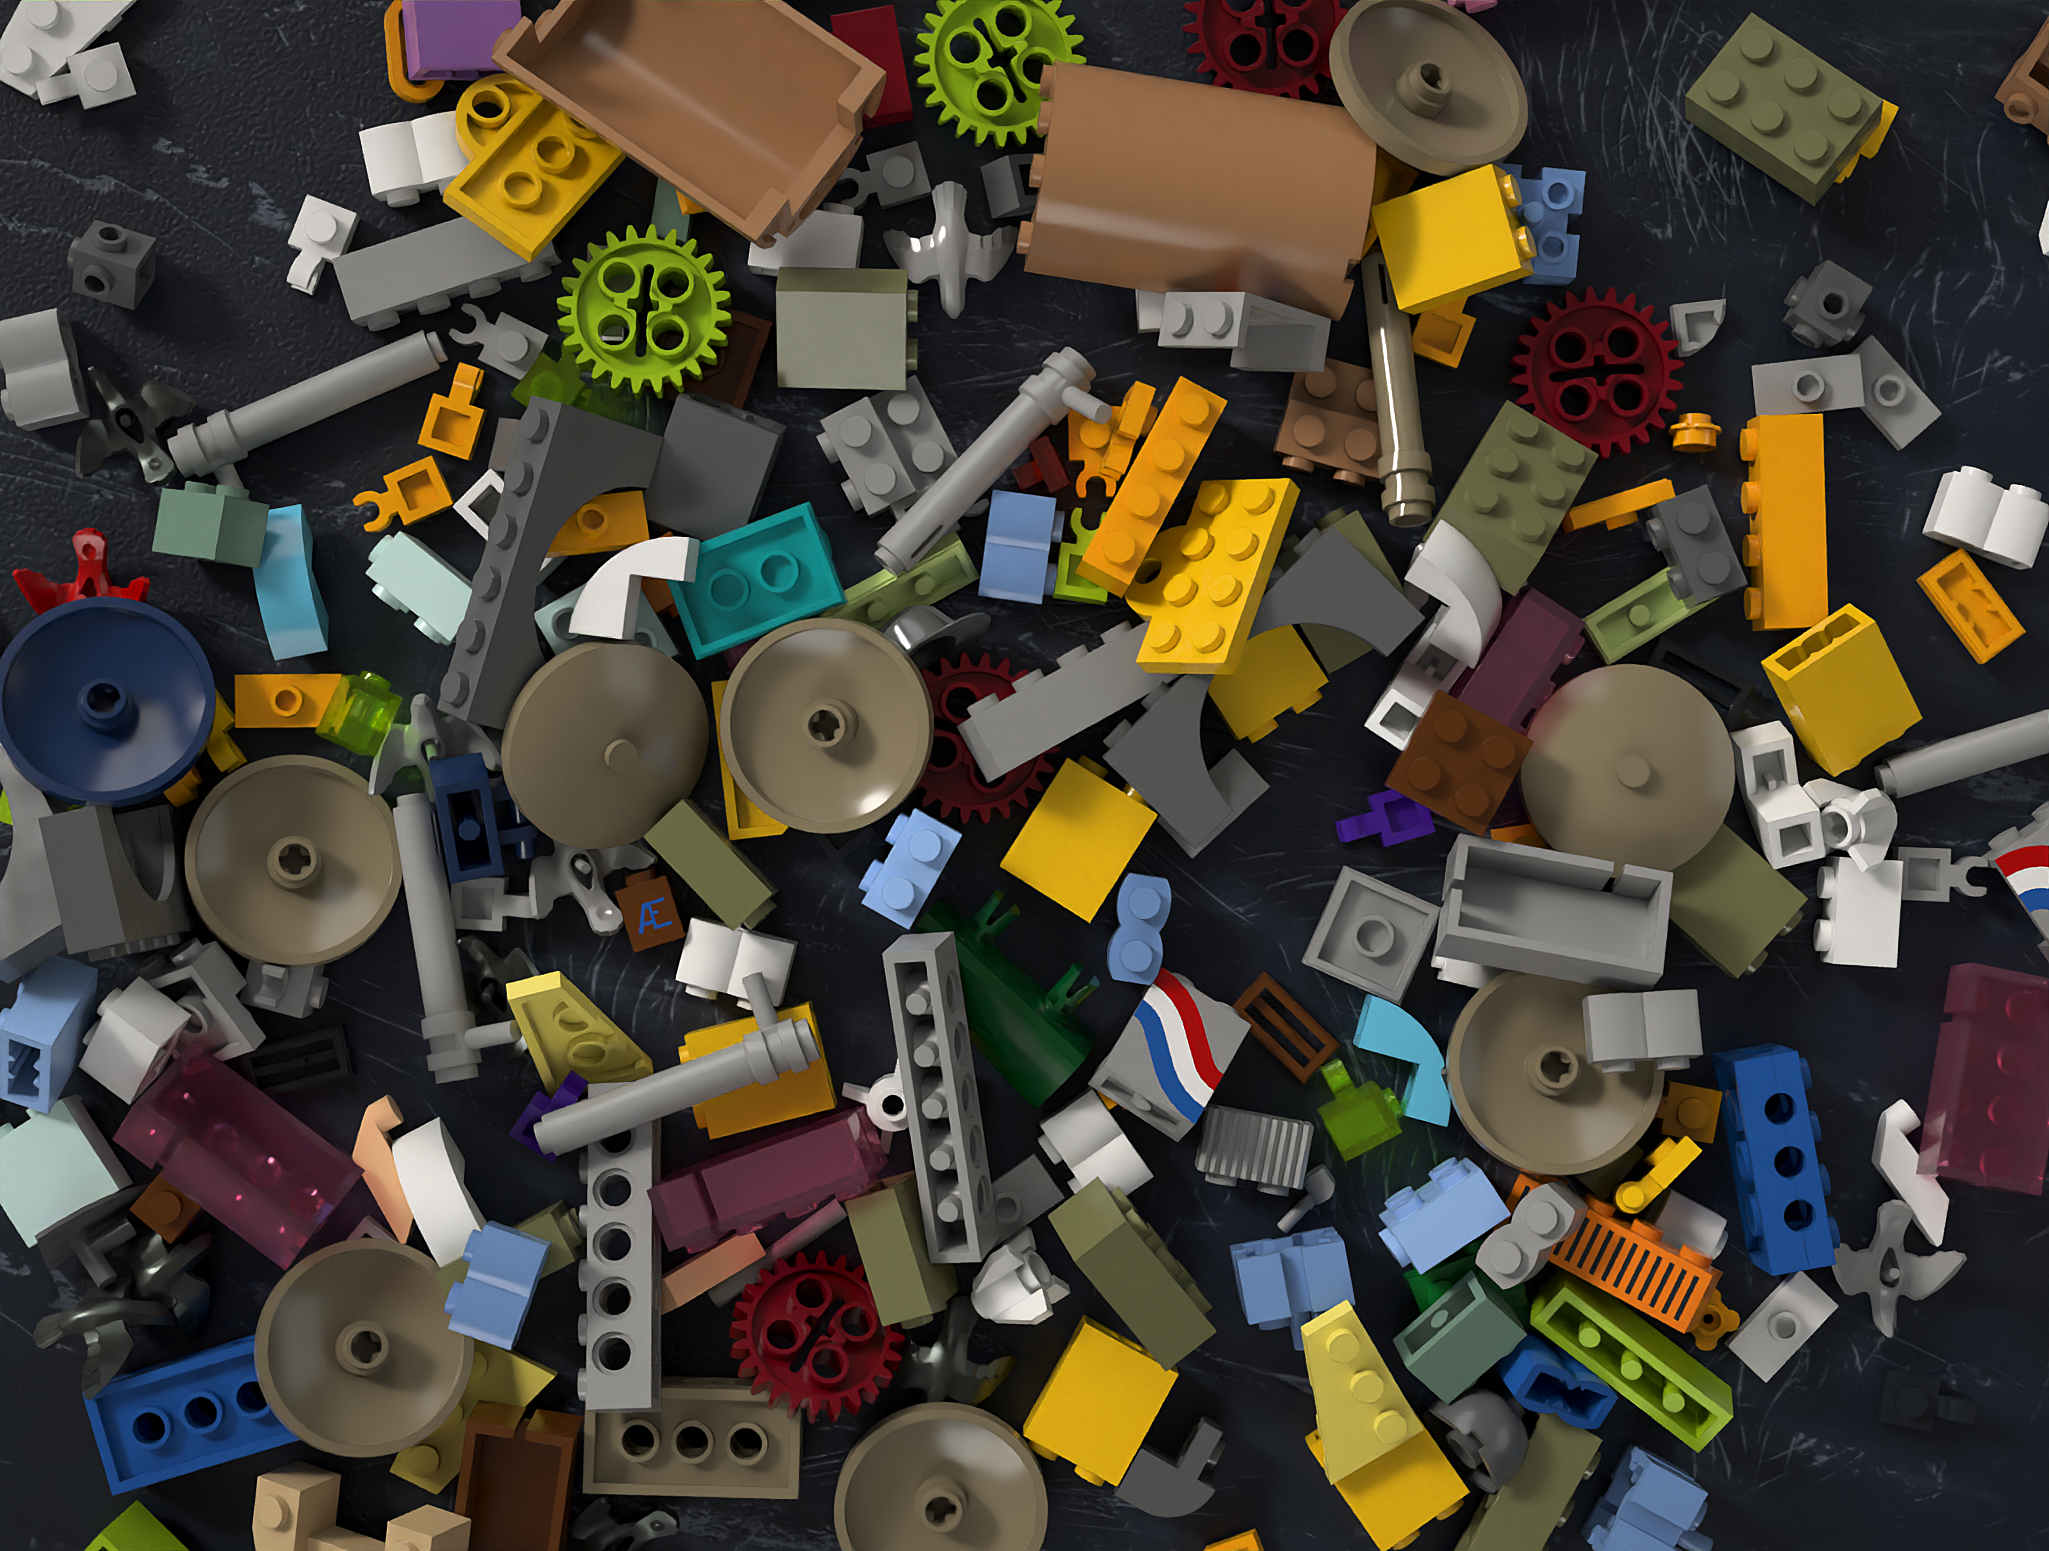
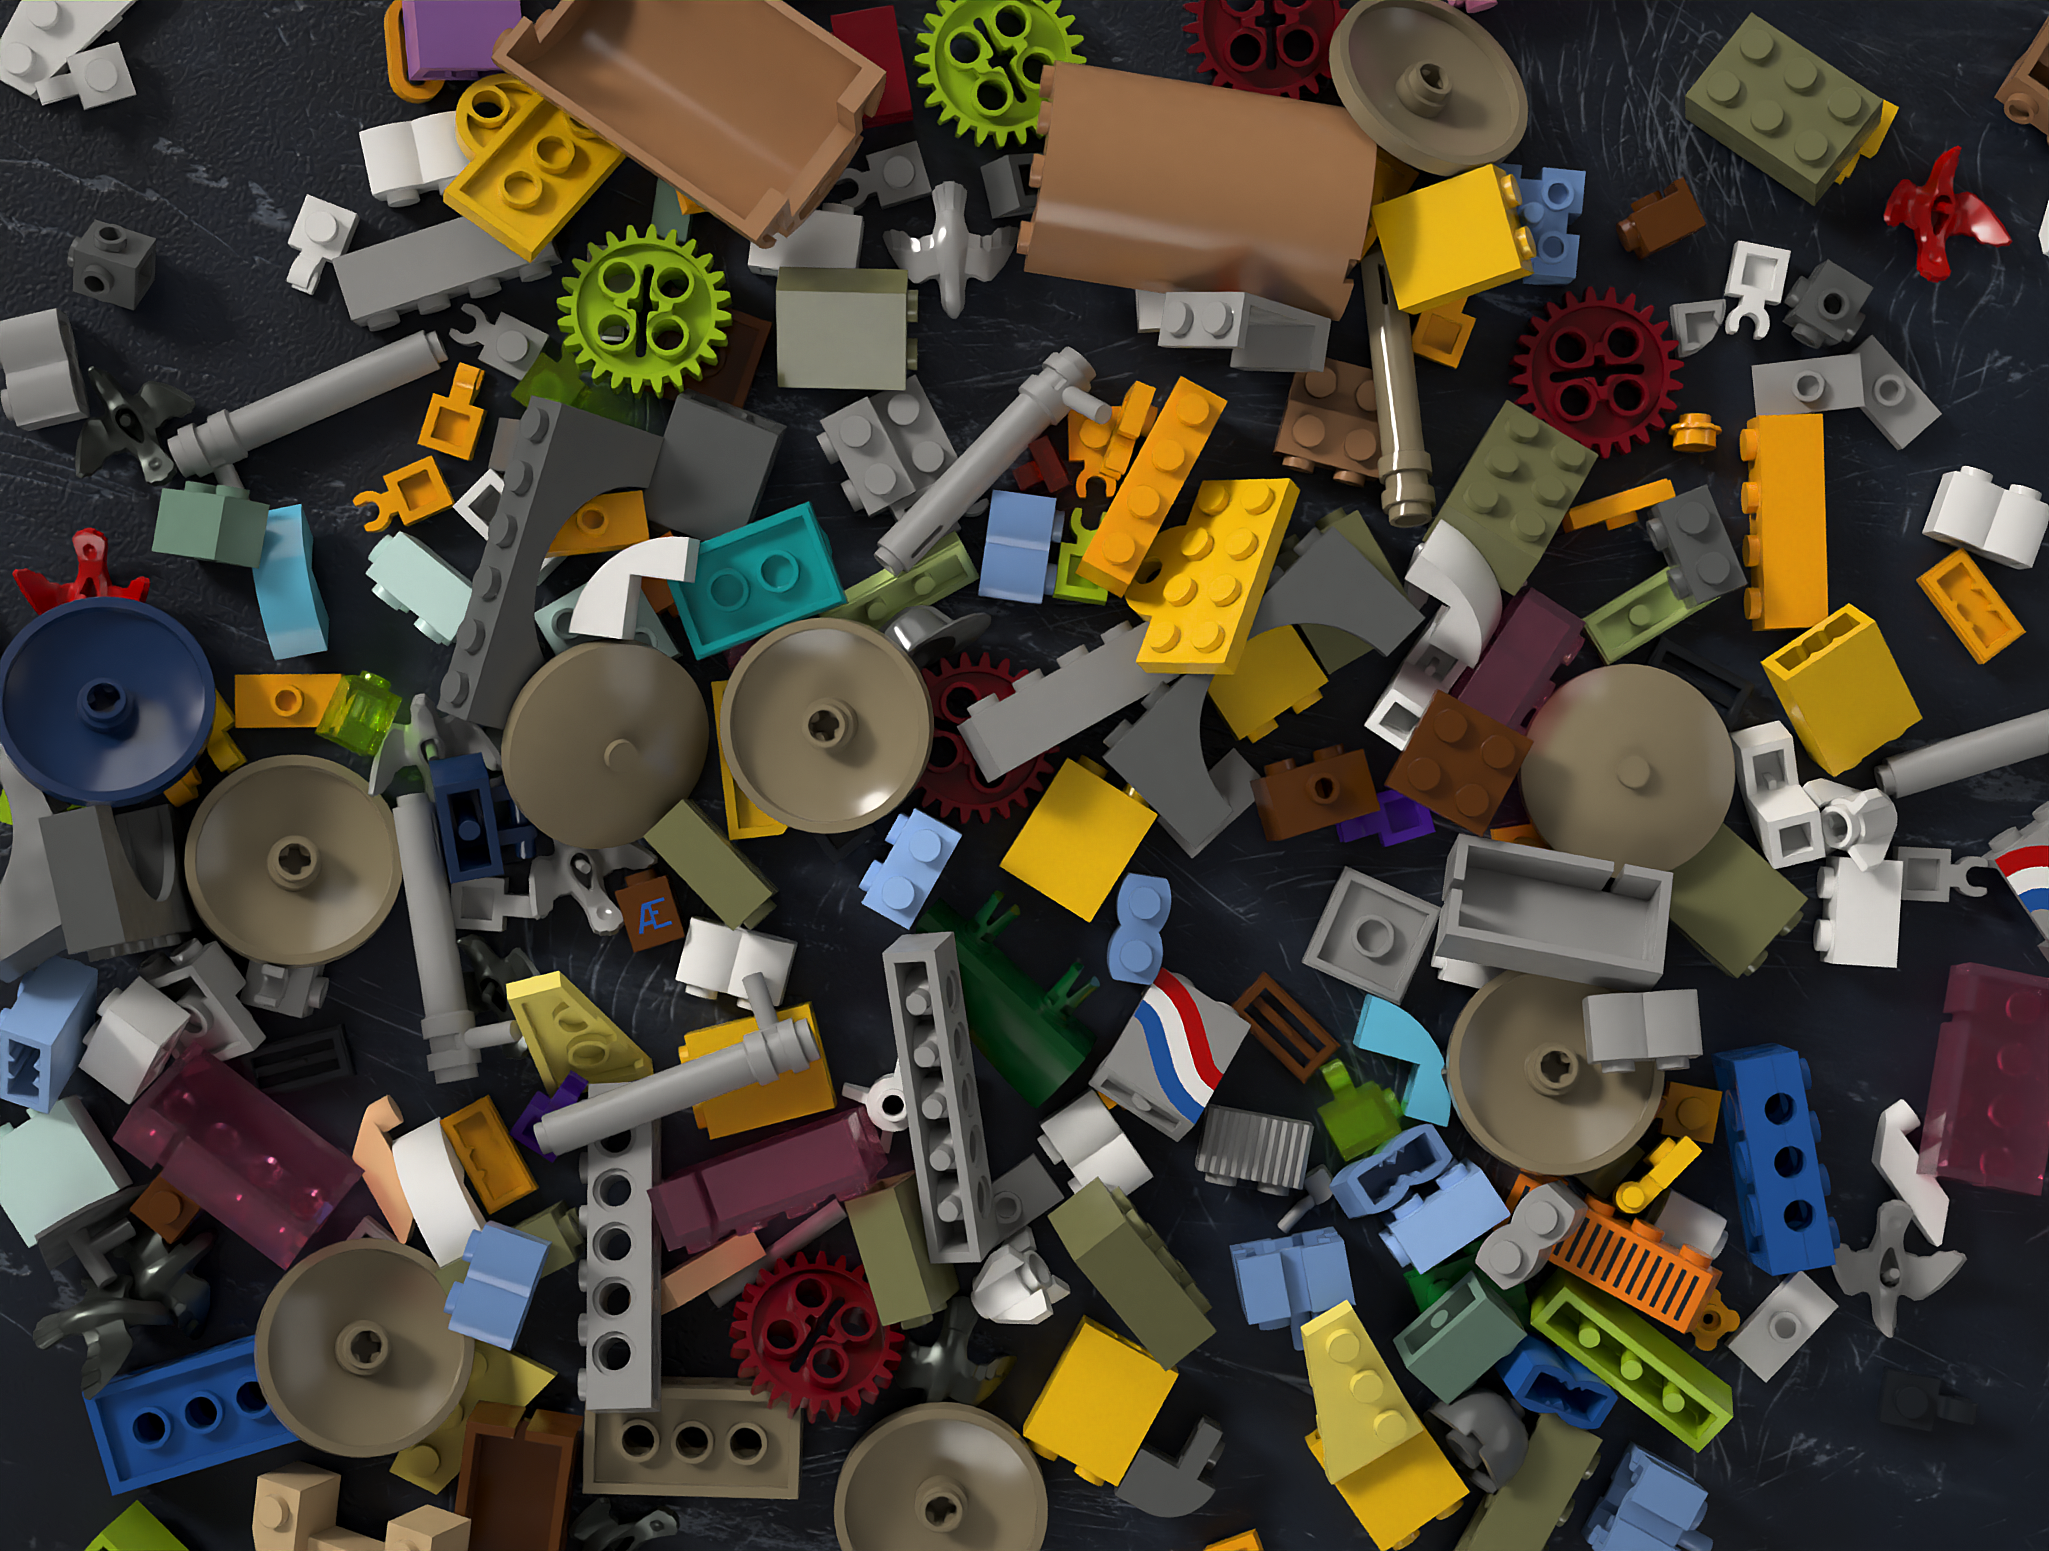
(489, 1154): none -> light orange plate
(1315, 794): none -> reddish brown brick
(1385, 1177): none -> medium blue brick
(1660, 220): none -> reddish brown brick
(1757, 279): none -> white plate
(1938, 213): none -> red animal

